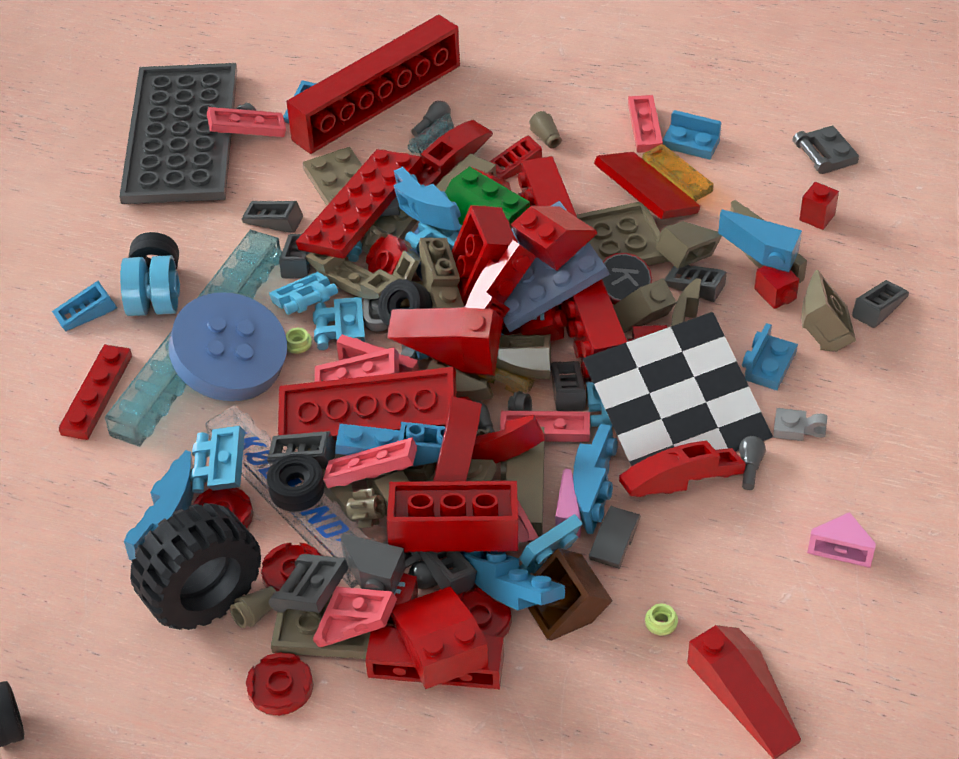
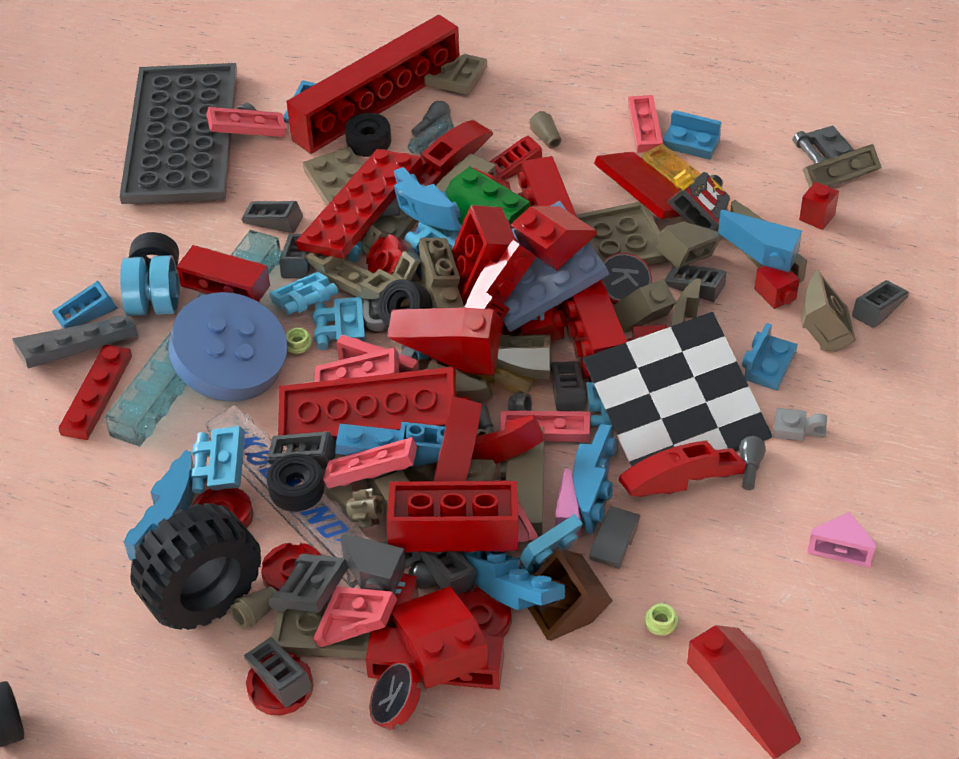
(65, 342): none -> dark grey wing
(219, 272): none -> red brick
(288, 688): none -> dark grey slope
(363, 124): none -> black tyre
(395, 695): none -> tile
(458, 75): none -> dark tan wing
(699, 199): none -> torso
(843, 167): none -> dark tan tile

